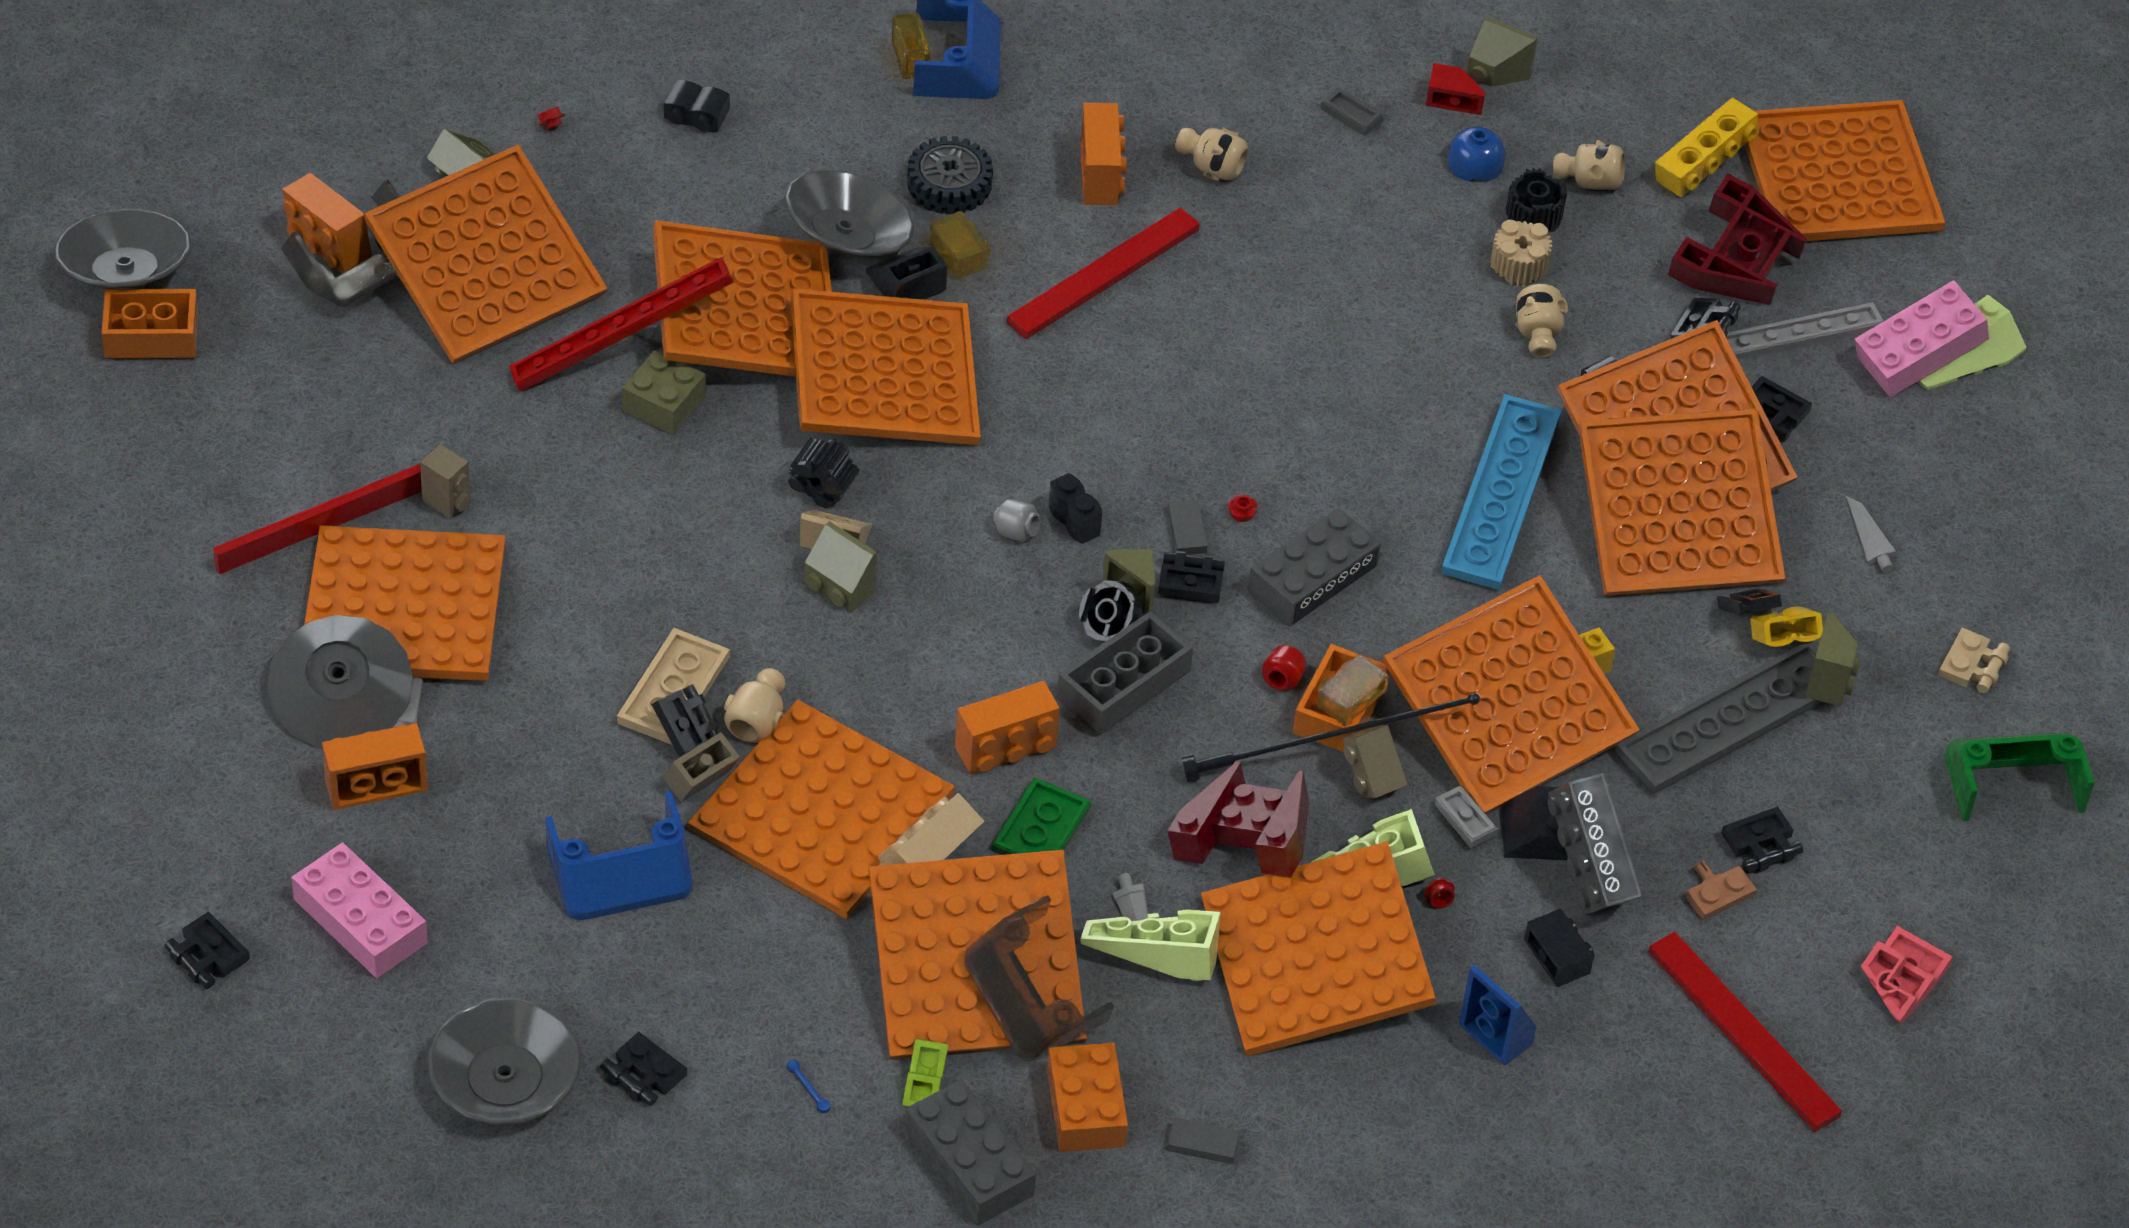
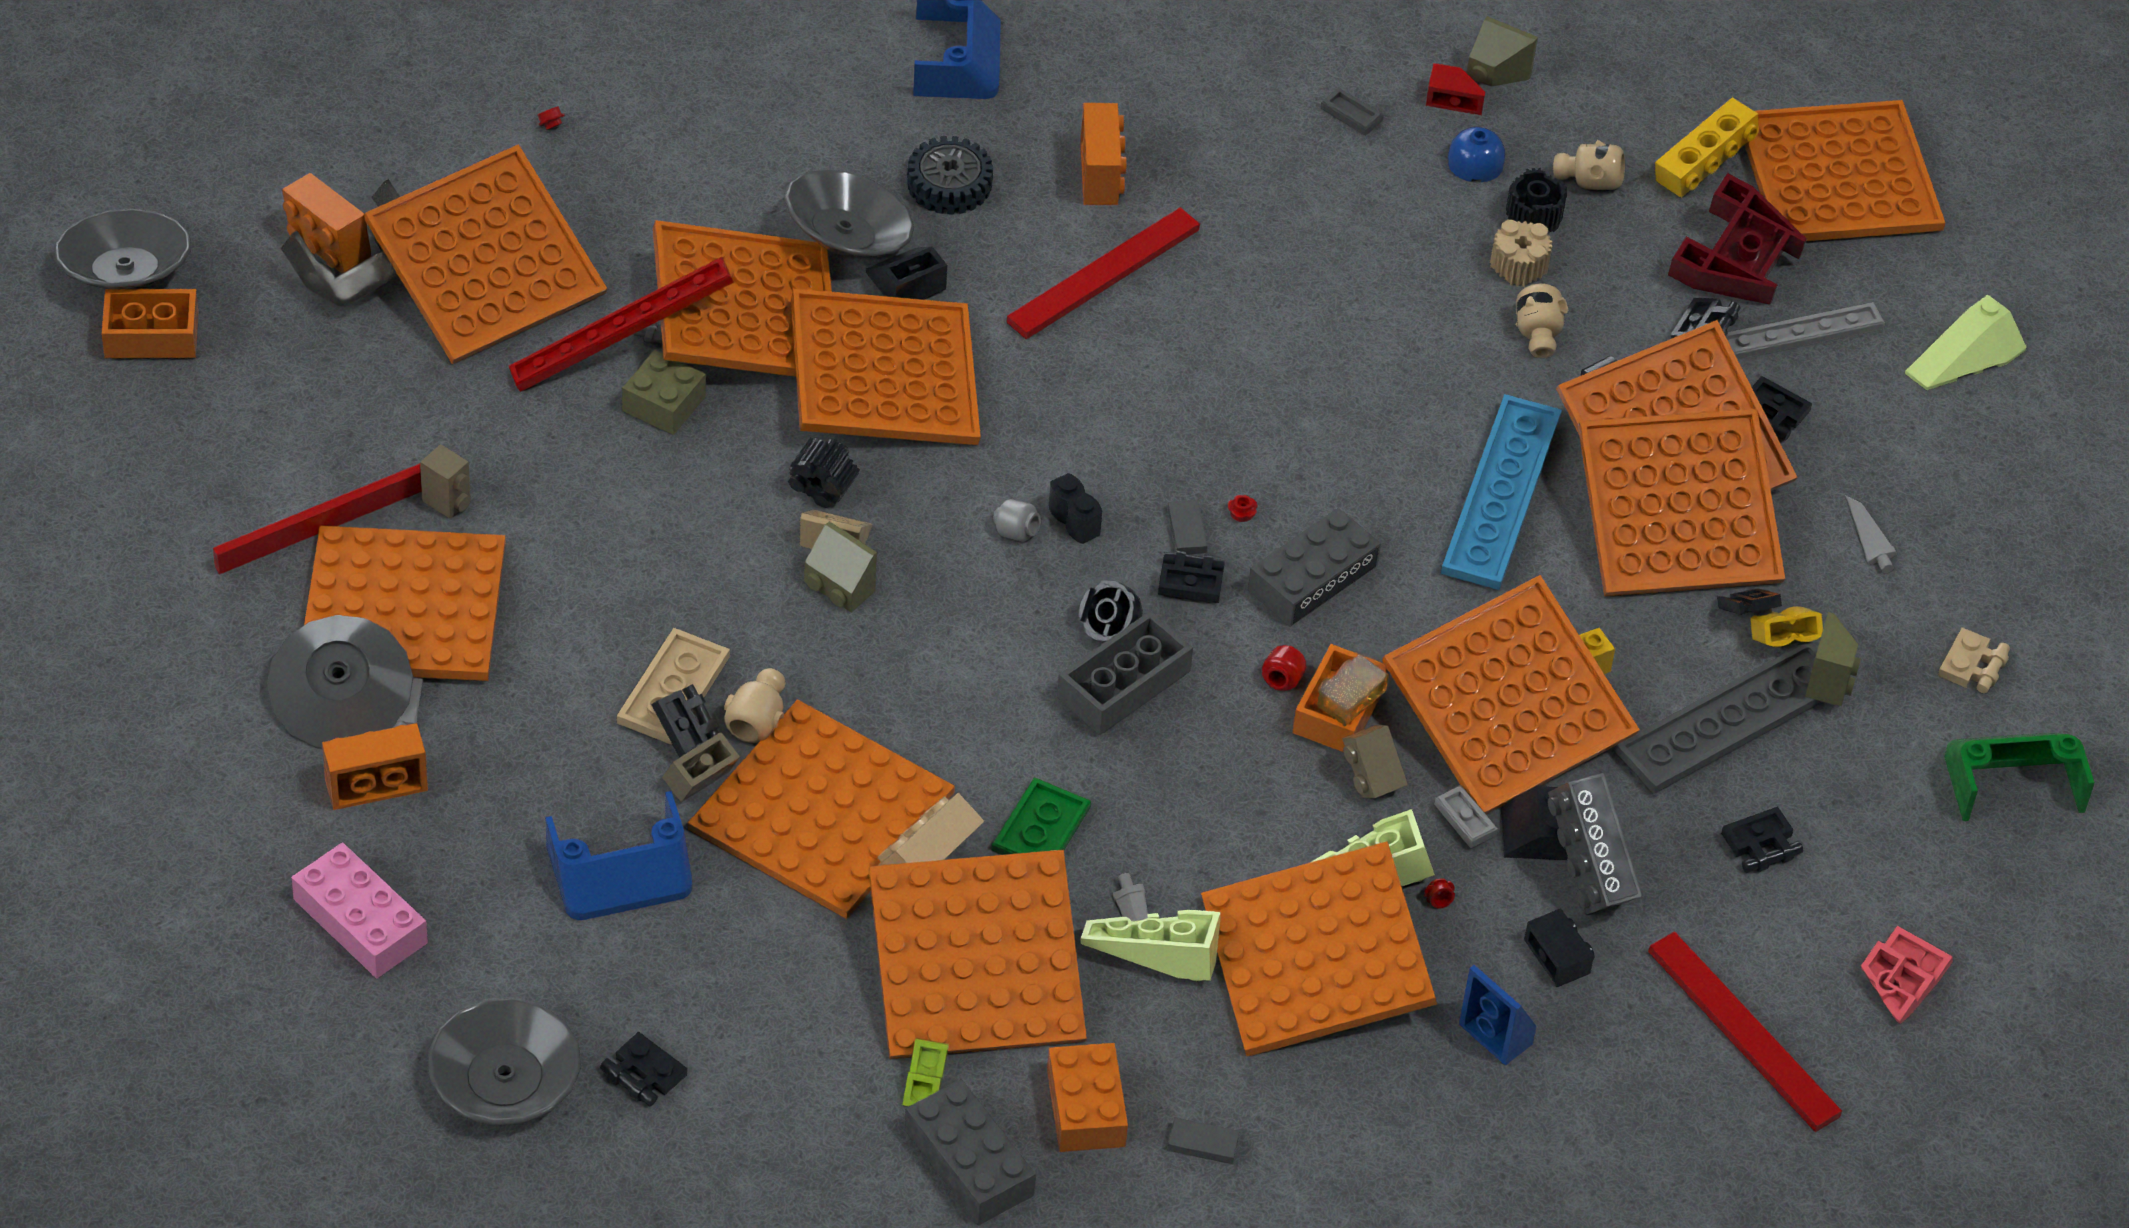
(214, 943): black plate -> none
(457, 151): slope -> none
(696, 106): black brick -> none
(823, 1105): blue hinge -> none
(909, 42): clear yellow brick -> none
(959, 245): clear yellow brick -> none
(1007, 727): orange brick -> none
(1012, 996): clear smoke windscreen -> none
(1134, 570): olive slope -> none
(1193, 768): black piece -> none
(1215, 152): tan piece -> none
(1244, 817): dark red wedge -> none
(1718, 890): nougat plate -> none
(1922, 338): bright pink brick -> none

